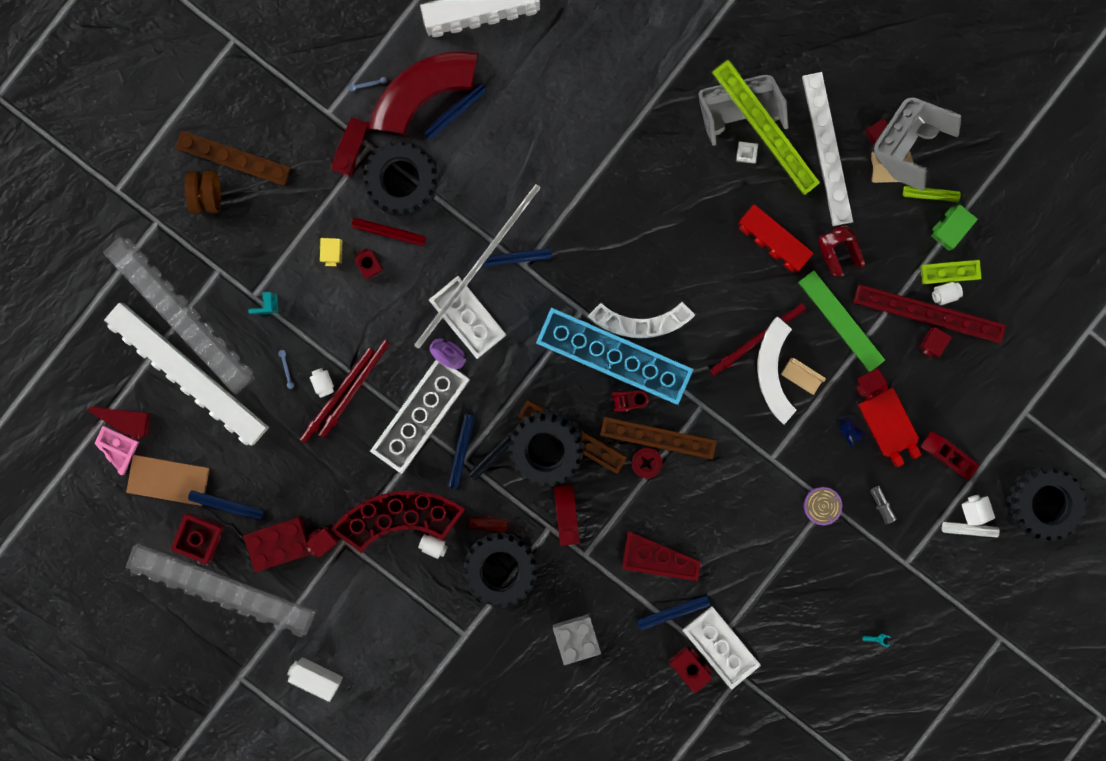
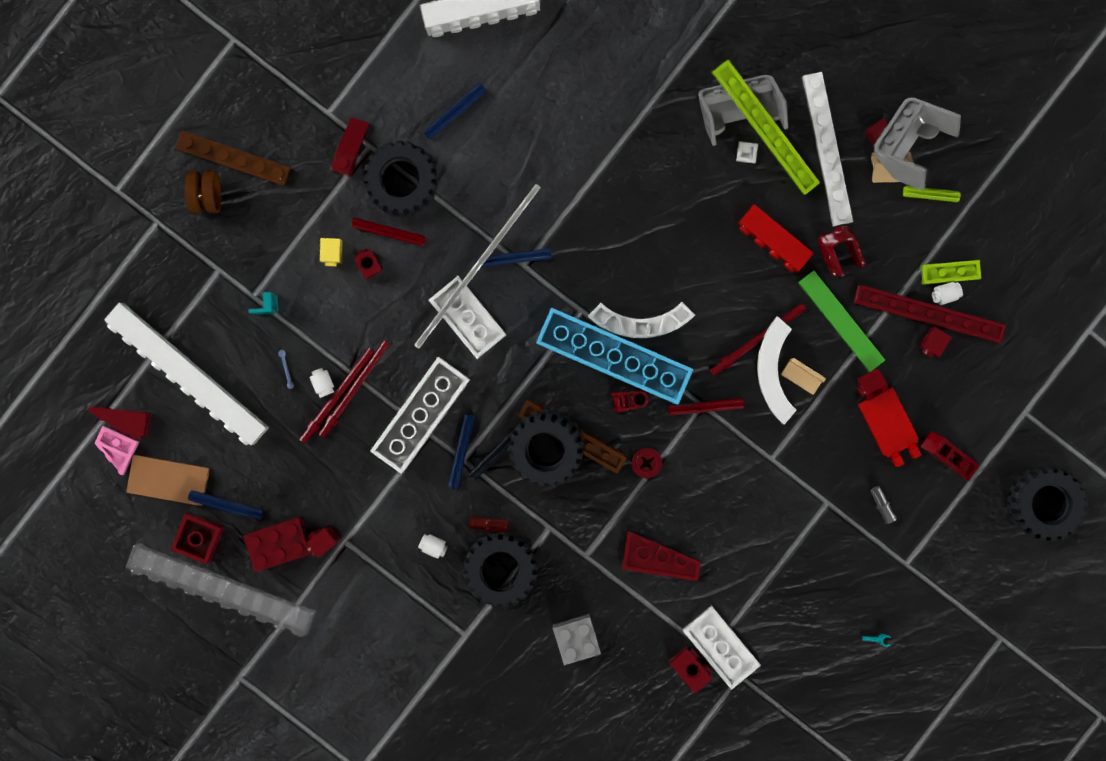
(179, 315): clear brick -> none
(314, 678): white brick -> none
(352, 87): sand blue hinge -> none
(397, 512): dark red brick -> none
(418, 85): dark red brick -> none
(447, 354): medium lavender tile -> none
(566, 515): dark red slope -> none
(658, 438): reddish brown plate -> none
(673, 612): dark blue axle -> none
(708, 406): none -> dark red axle
(822, 505): dark tan tile -> none
(849, 427): clear blue piece -> none
(954, 227): bright green brick -> none
(978, 510): white brick -> none
(978, 530): white axle -> none

